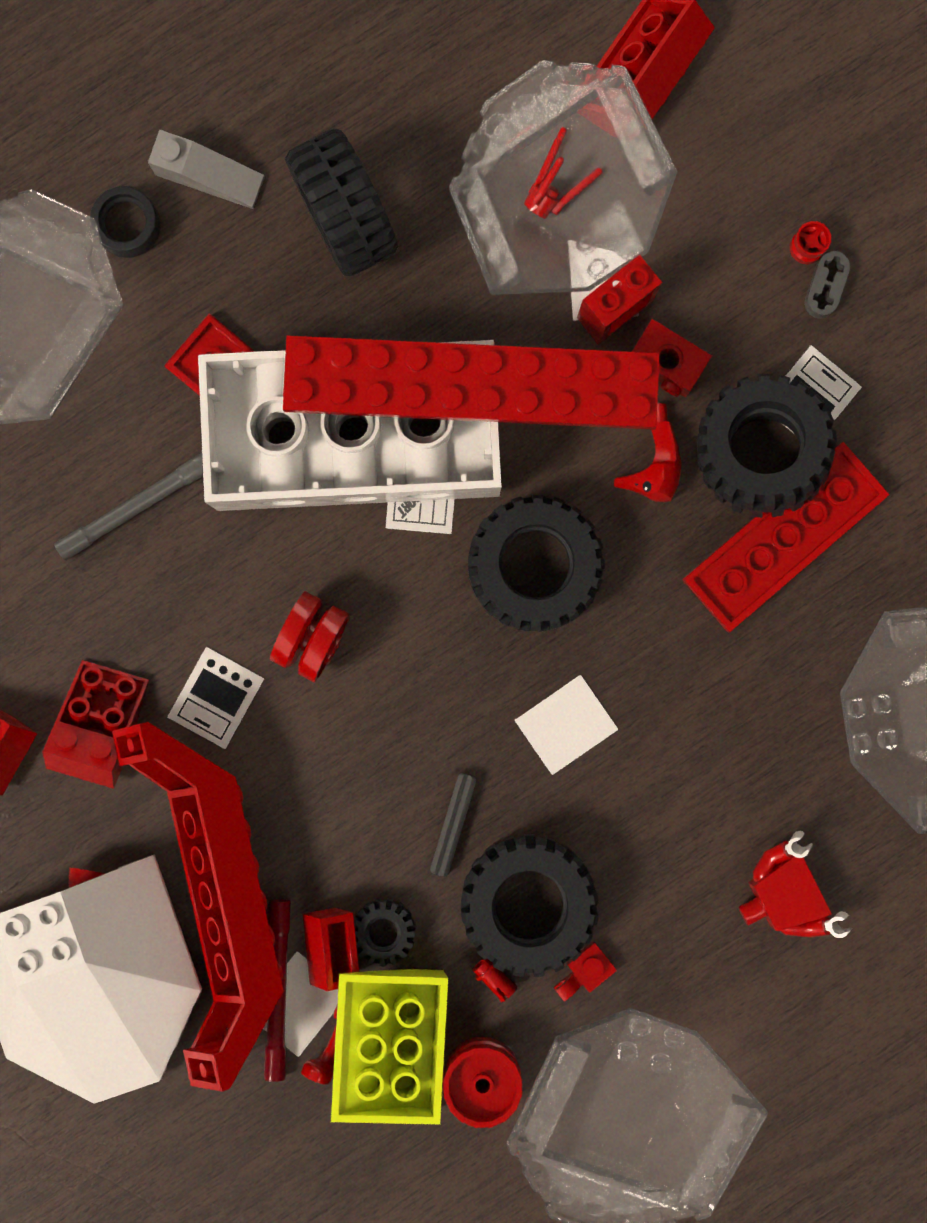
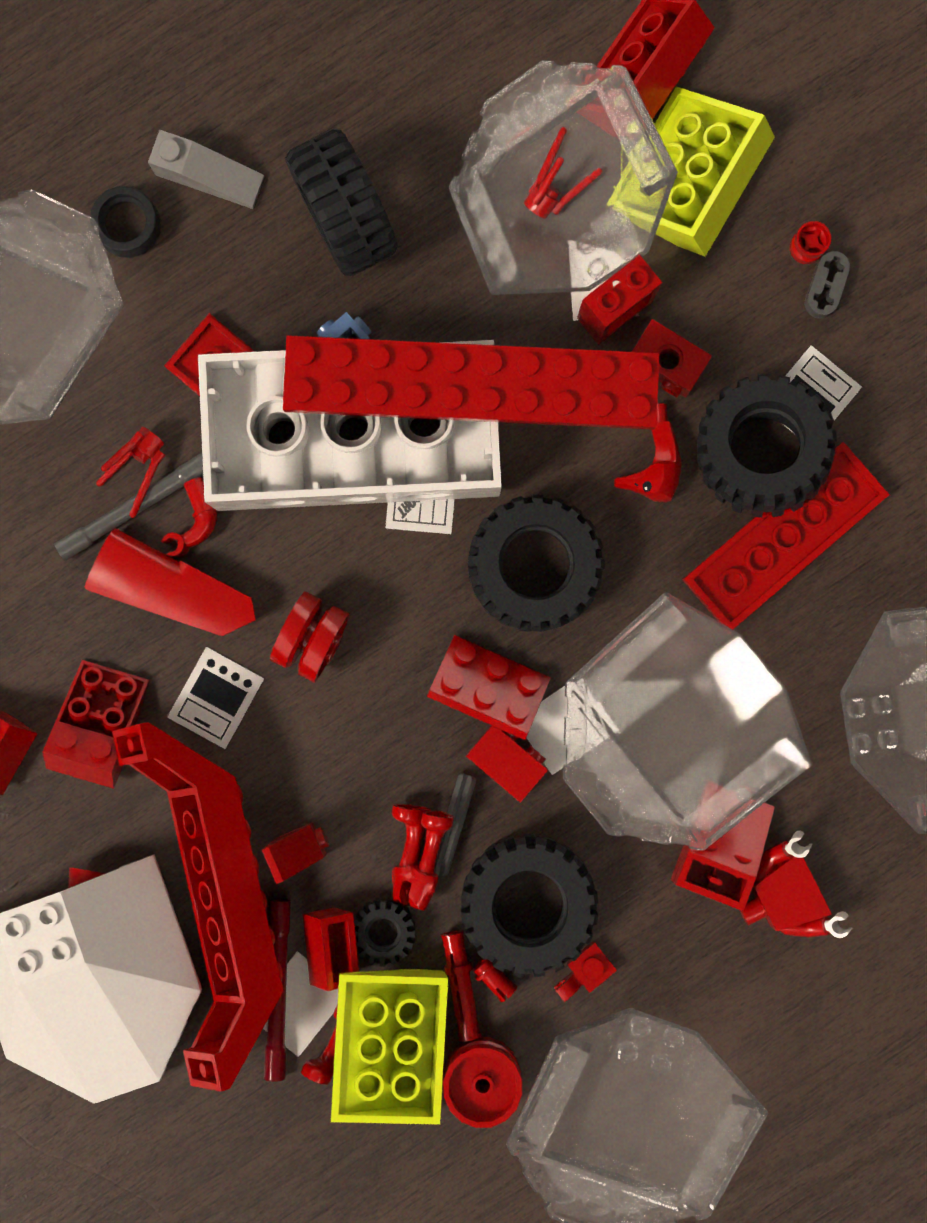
(142, 447): none -> red plant
(159, 584): none -> red panel
(204, 524): none -> red piece
(295, 851): none -> red slope
(344, 328): none -> medium blue bracket
(413, 881): none -> red piece
(458, 970): none -> red pin
(489, 687): none -> red plate
(508, 762): none -> red piece
(678, 729): none -> clear windscreen
(715, 158): none -> neon yellow slope
(728, 865): none -> red slope

